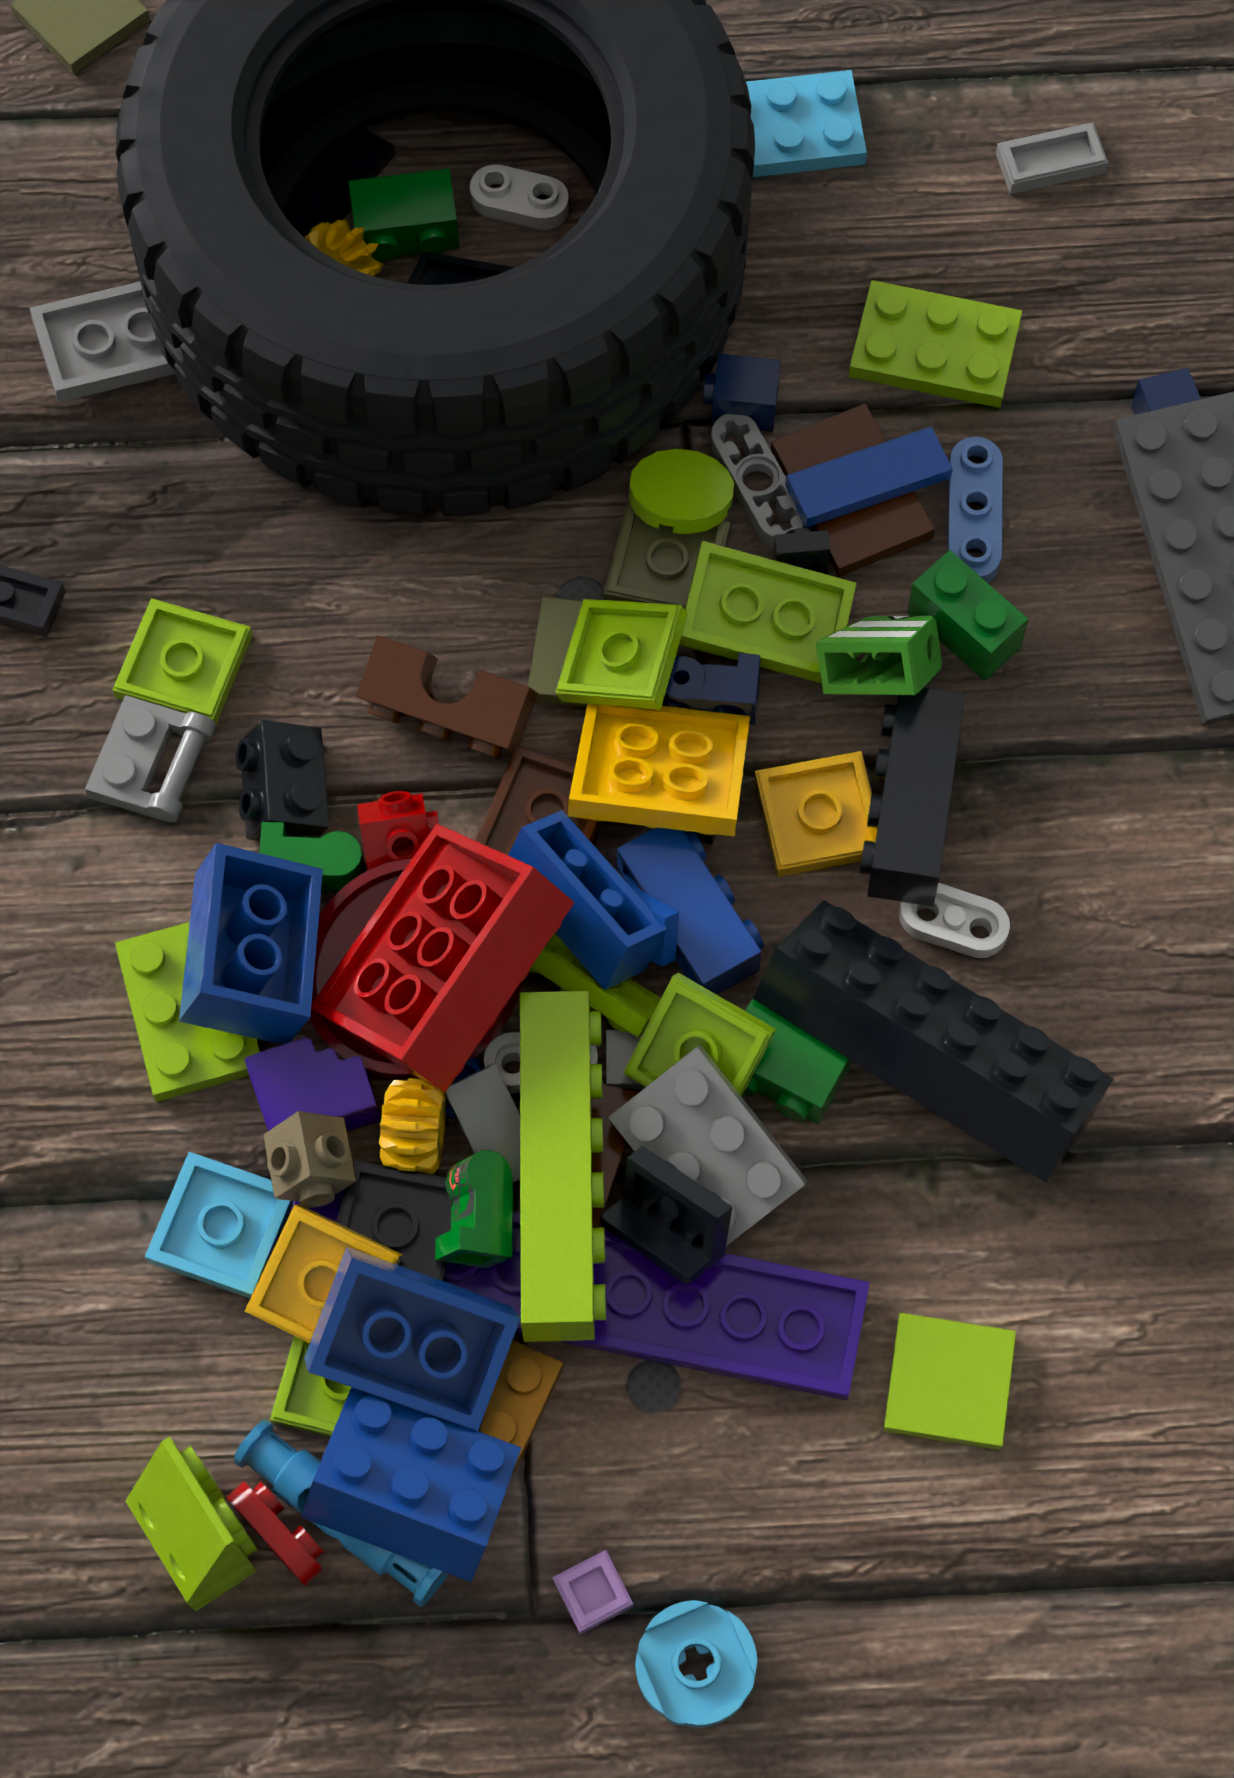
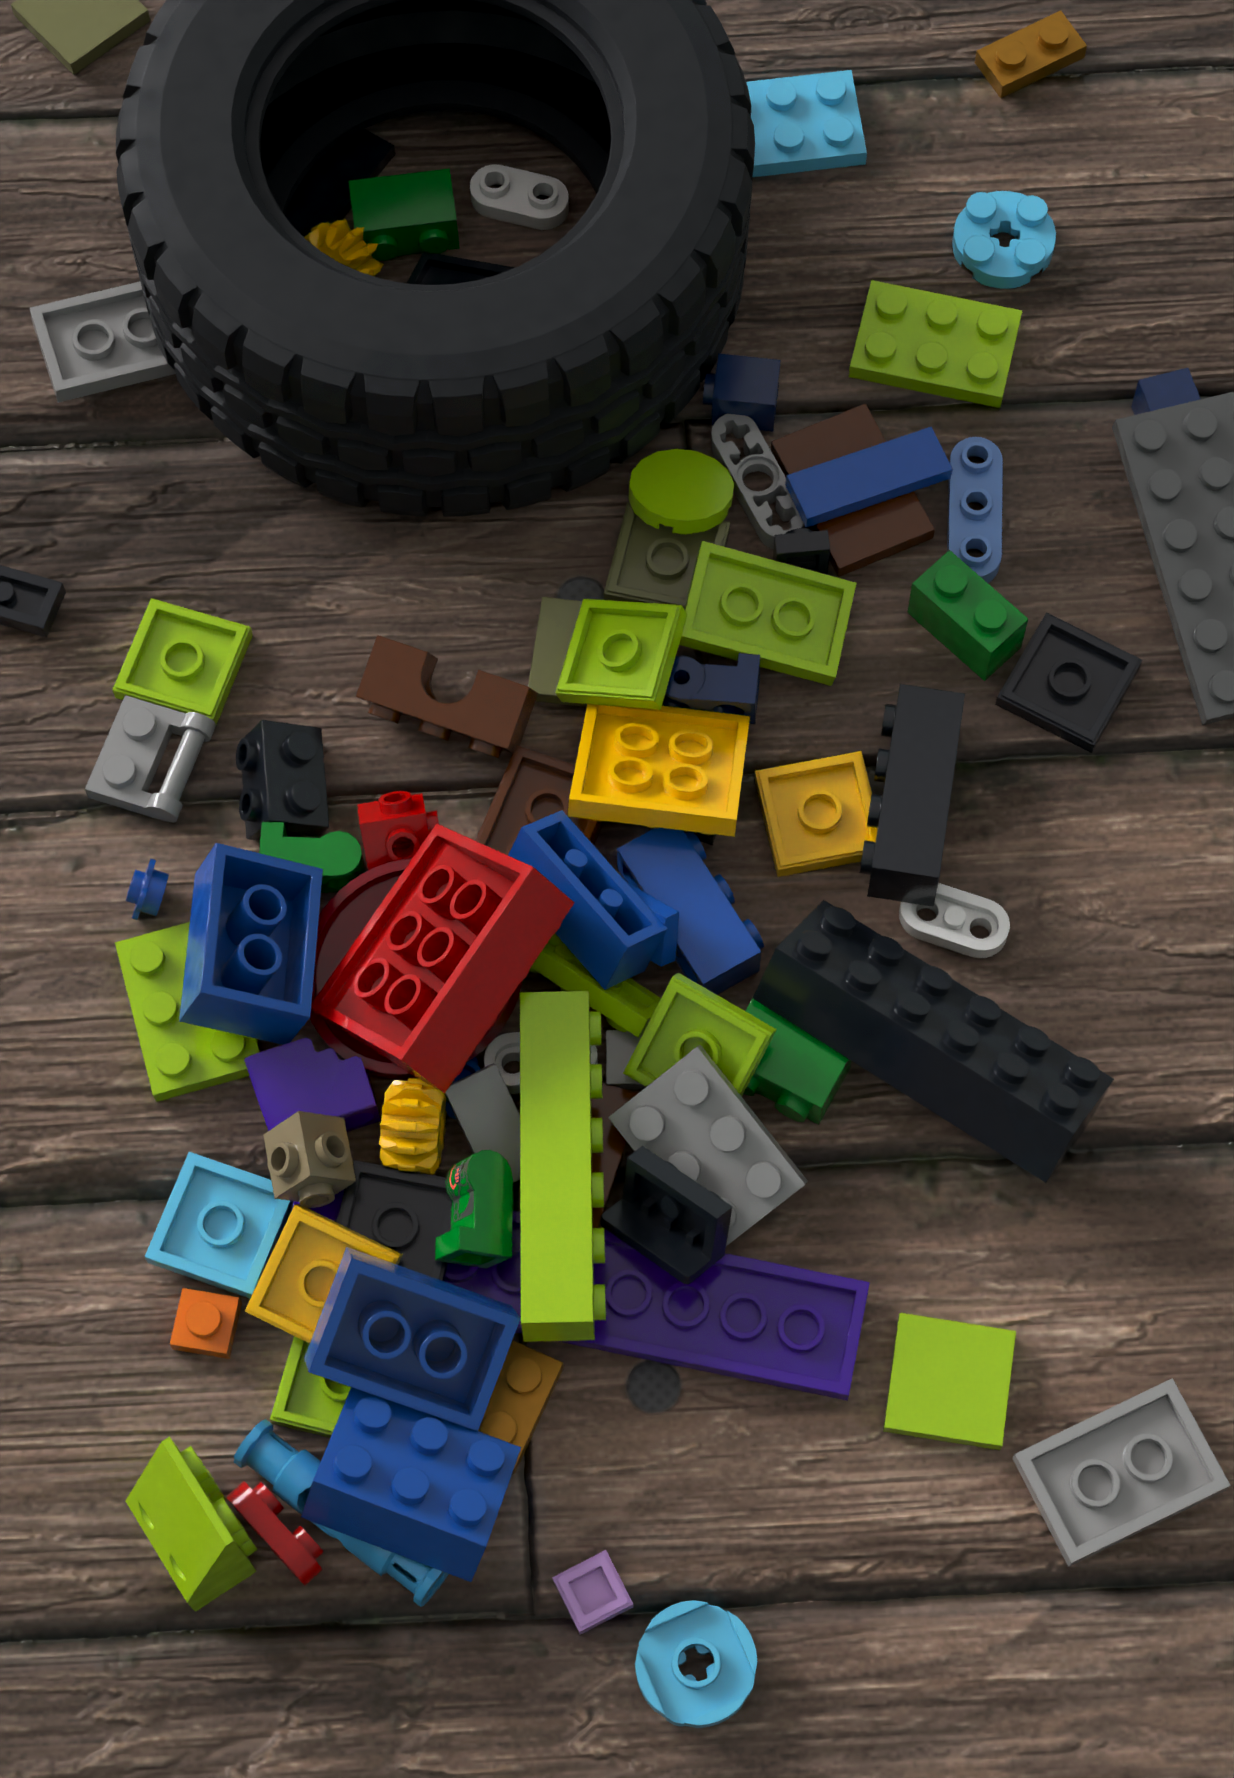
(147, 890): none -> blue plate
(205, 1323): none -> orange plate
(898, 657): bright green torso -> none
(1008, 213): none -> medium azure plate
(1030, 54): none -> pearl gold plate
(1051, 158): light grey tile -> none
(1068, 682): none -> black tile
(1120, 1472): none -> light grey plate

